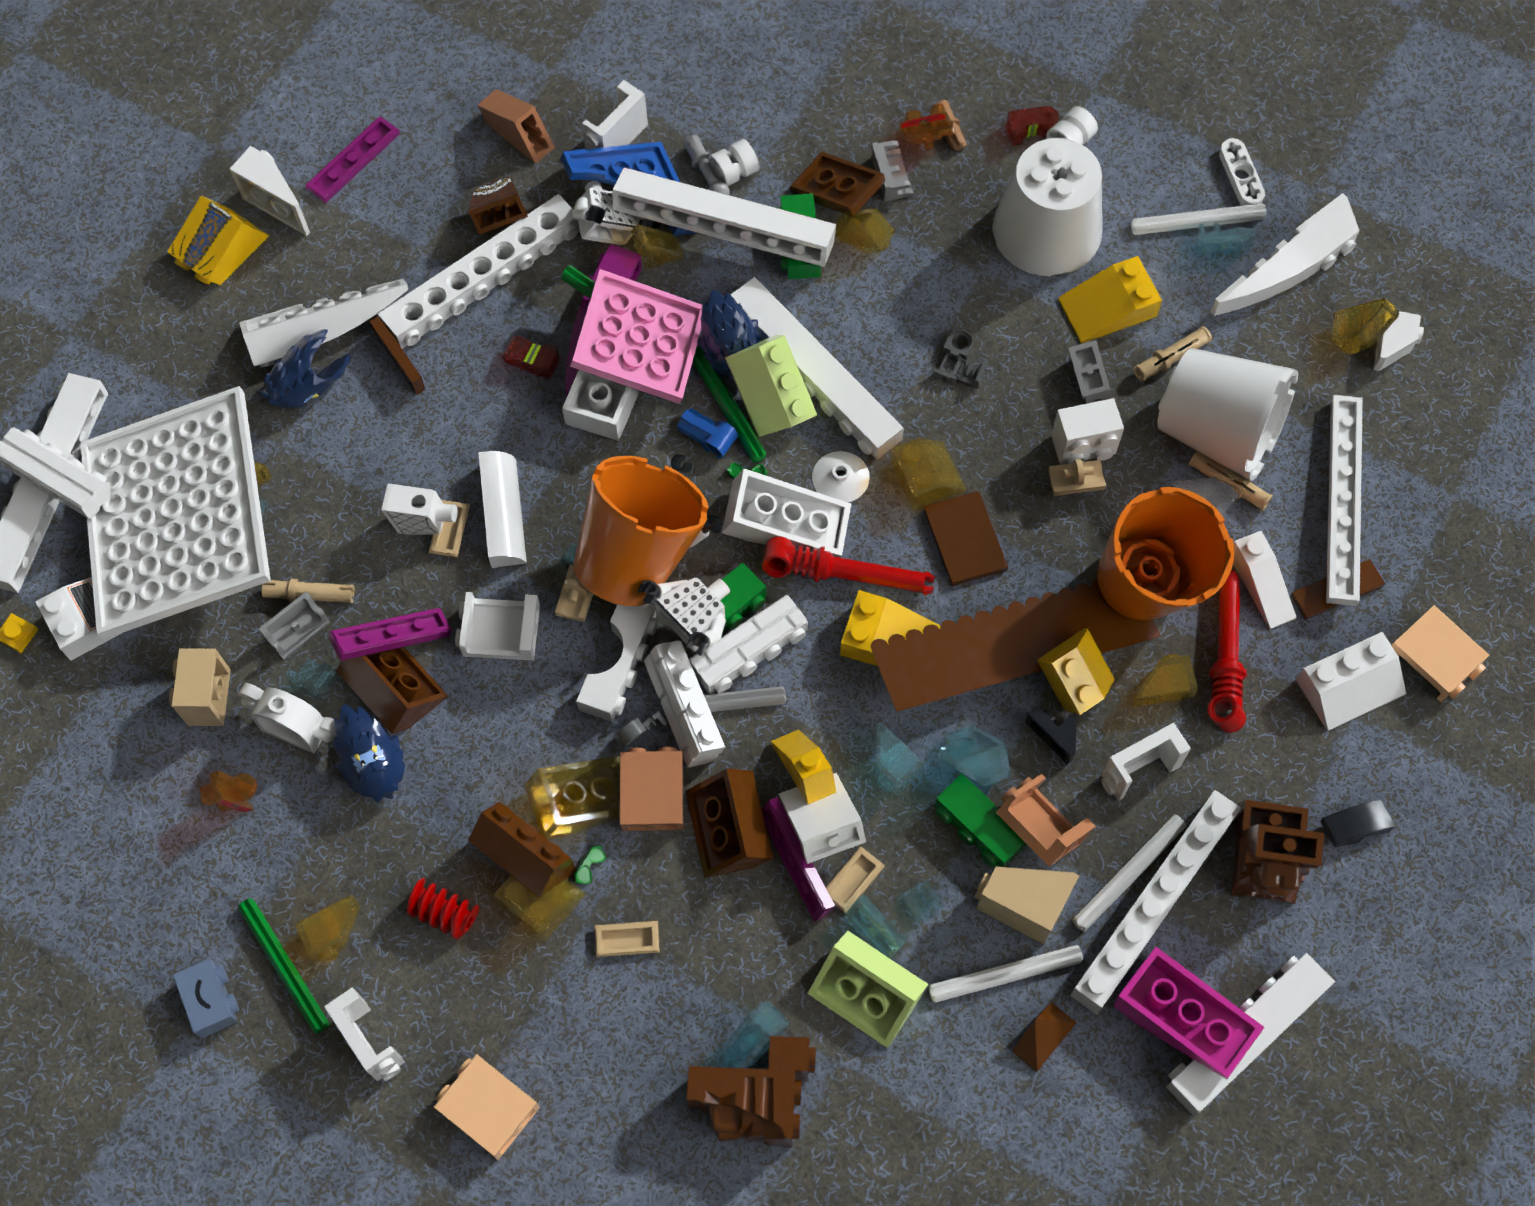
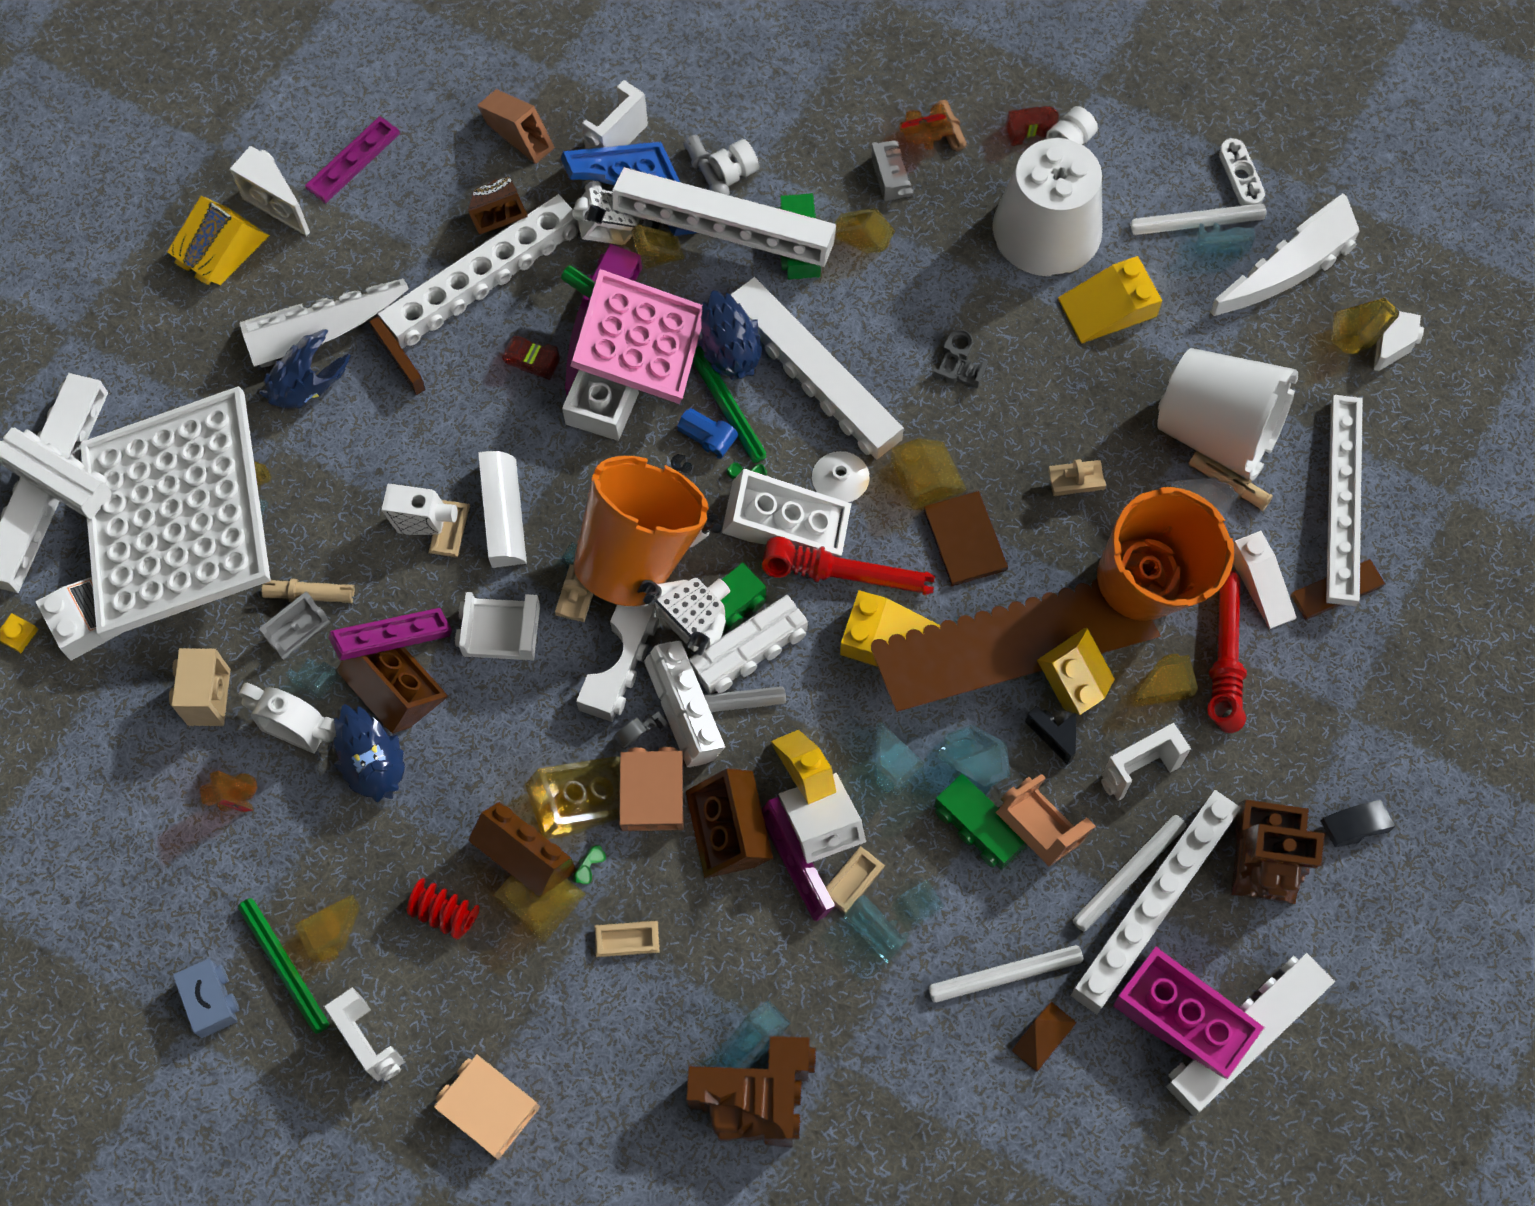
(771, 385): yellowish green slope -> none
(838, 183): reddish brown tile -> none
(867, 988): yellowish green slope -> none
(1025, 898): tan slope -> none
(1087, 431): white brick -> none
(1090, 372): light grey hinge -> none
(1148, 369): tan pin -> none
(1353, 681): white slope -> none
(1441, 653): light nougat panel -> none

